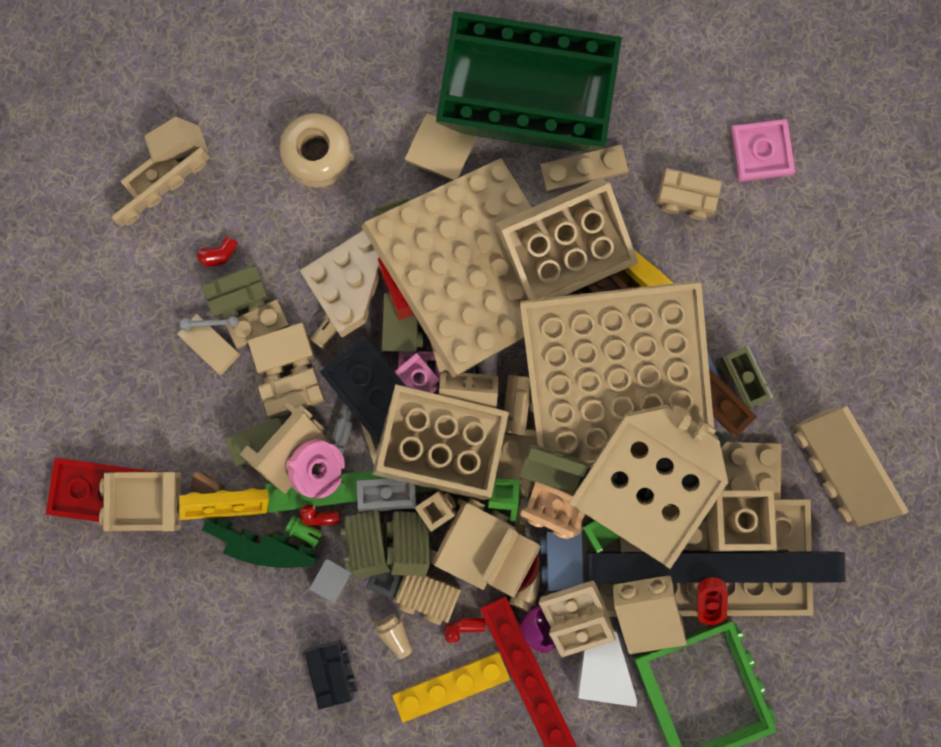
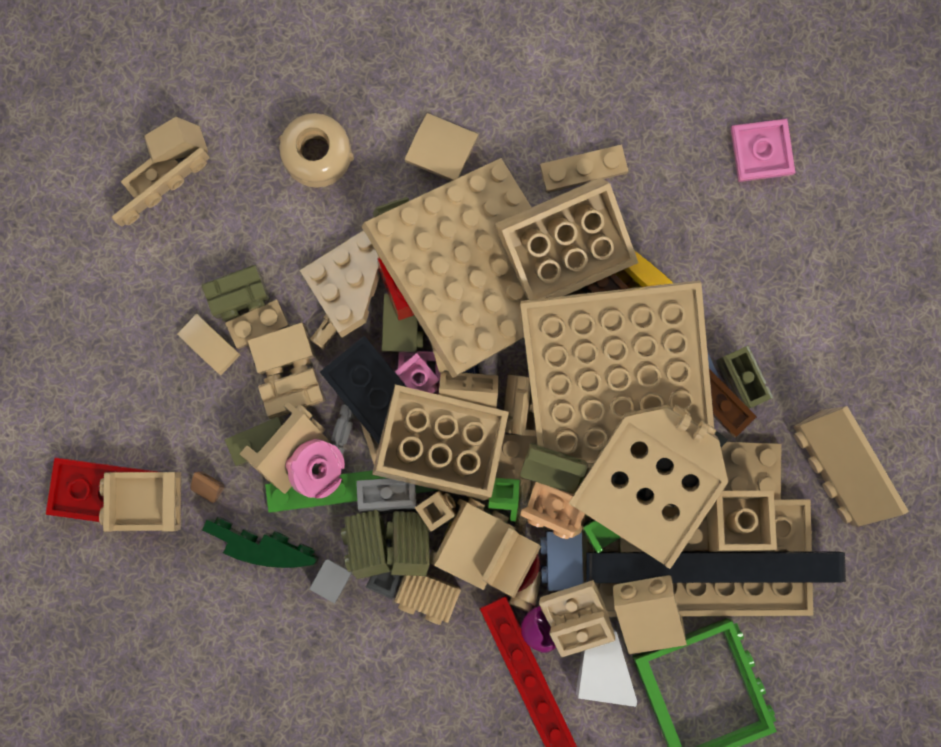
(186, 324): light grey hinge -> none
(217, 256): red arm -> none
(223, 504): yellow plate -> none
(301, 531): bright green pin -> none
(319, 518): red arm -> none
(330, 674): black brick -> none
(394, 636): tan cone -> none
(451, 687): yellow plate -> none
(463, 625): red arm -> none
(528, 82): dark green slope -> none
(688, 194): tan brick -> none
(711, 601): red plate -> none

